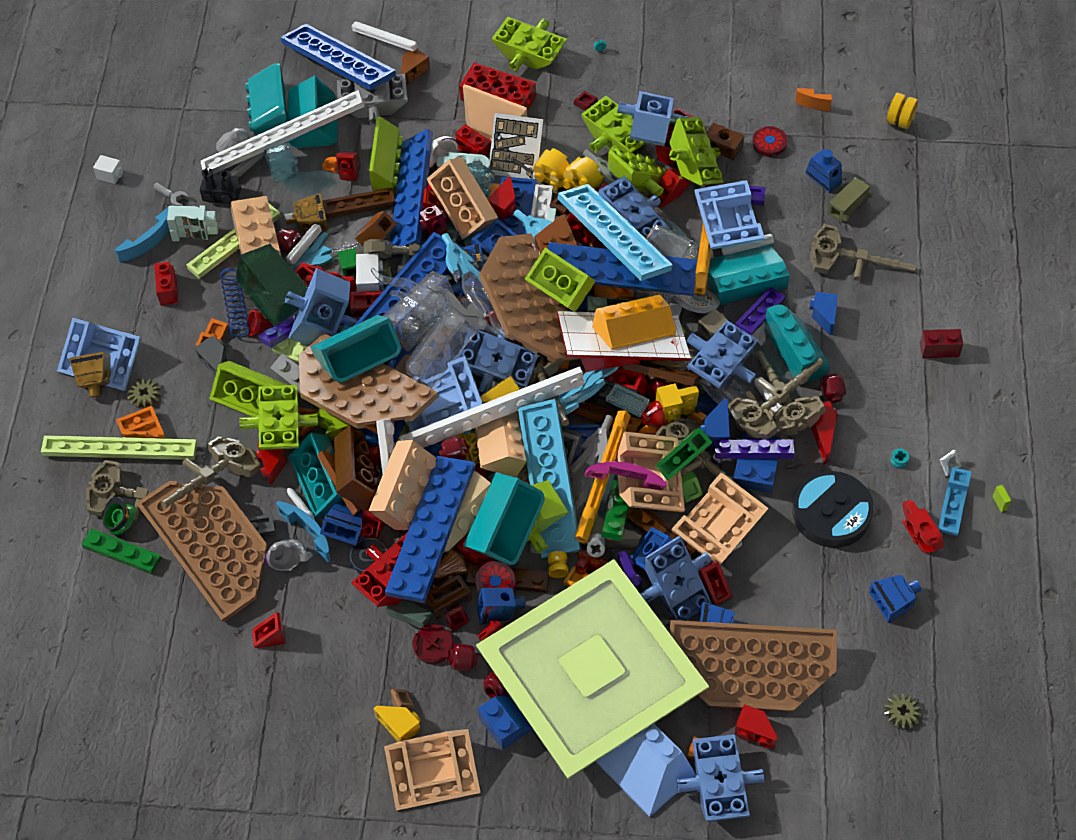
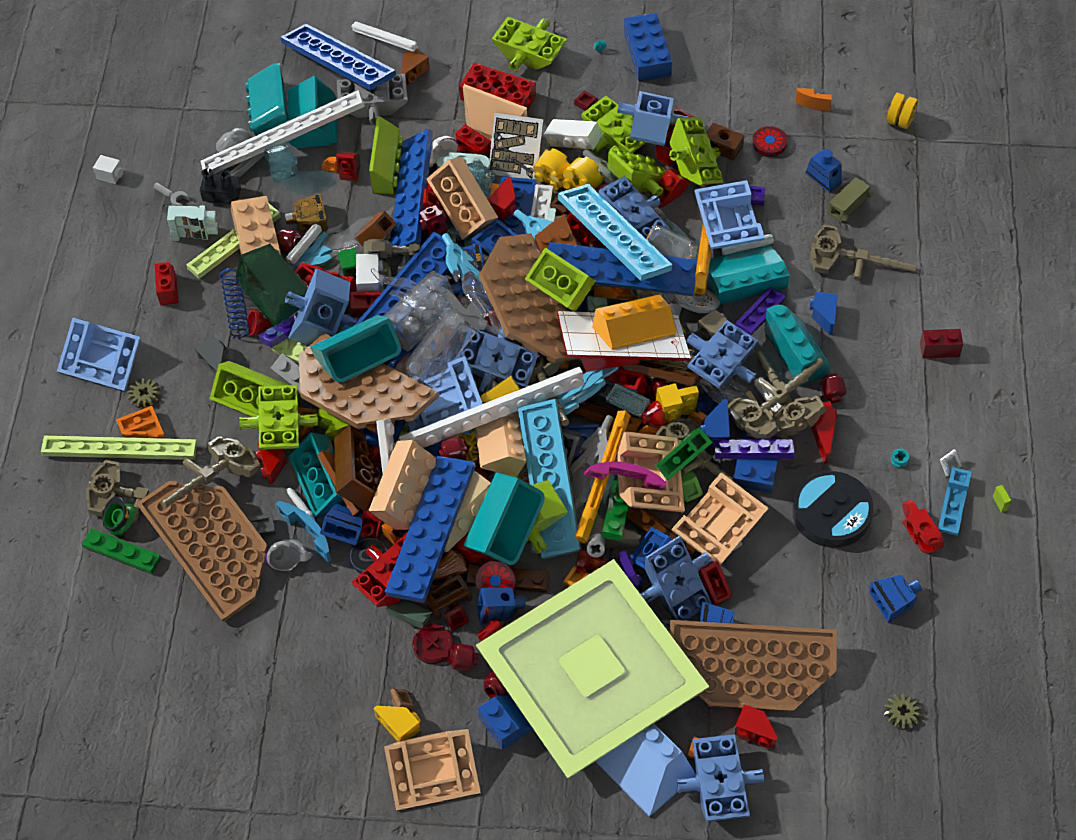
(92, 371): pearl gold torso -> none
(130, 250): dark azure slope -> none
(215, 328): orange slope -> none
(269, 632): red slope -> none
(358, 202): reddish brown plate -> none
(388, 534): none -> orange tile
(558, 564): yellow wheel -> none
(573, 134): none -> white brick
(647, 47): none -> blue brick

